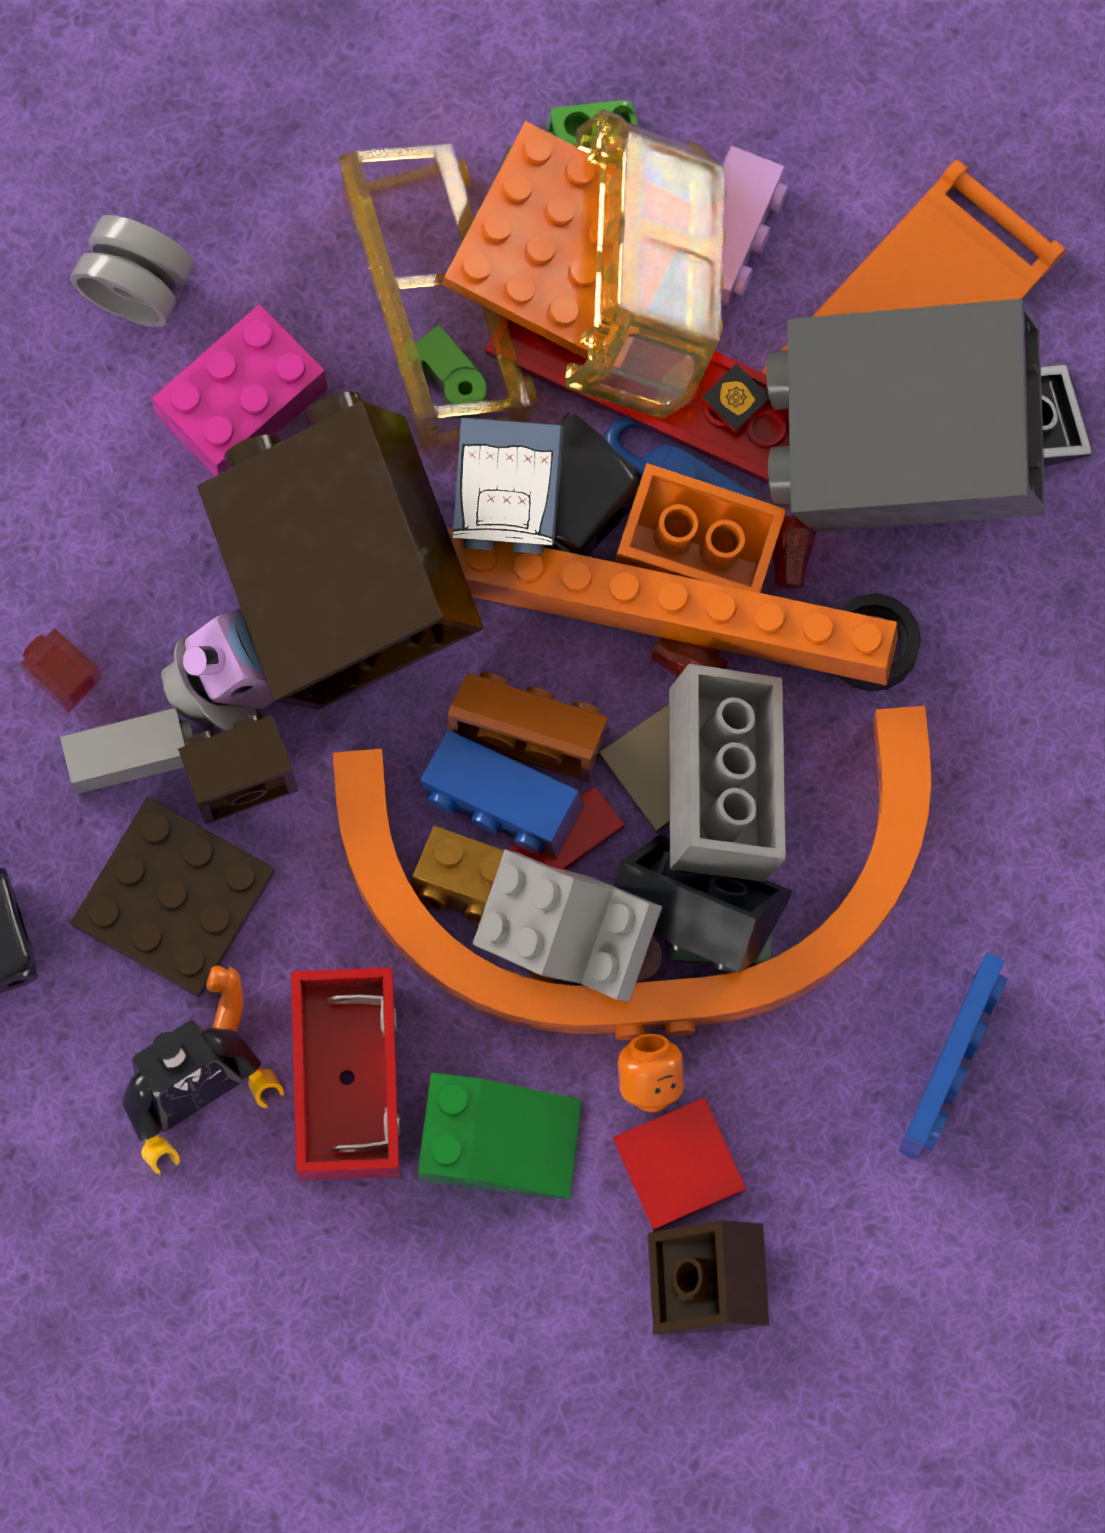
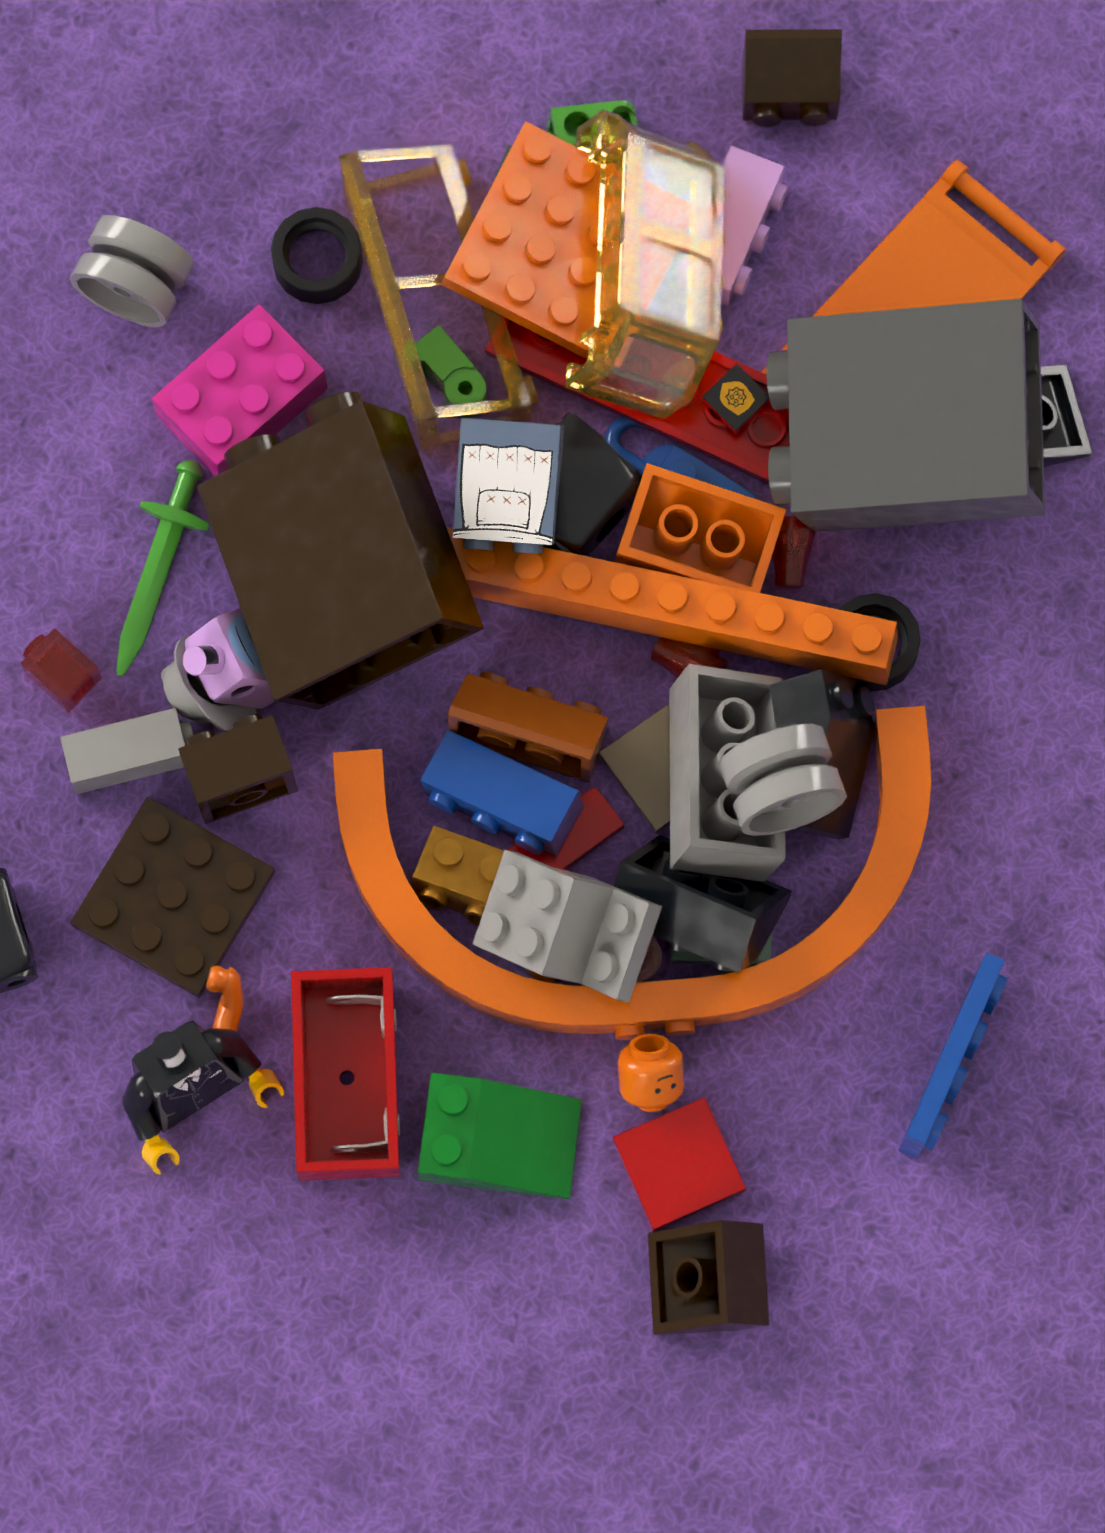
(172, 521): none -> bright green sword
(316, 290): none -> black tyre
(782, 779): none -> light grey wheel
(791, 76): none -> dark brown slope
(845, 713): none -> black slope

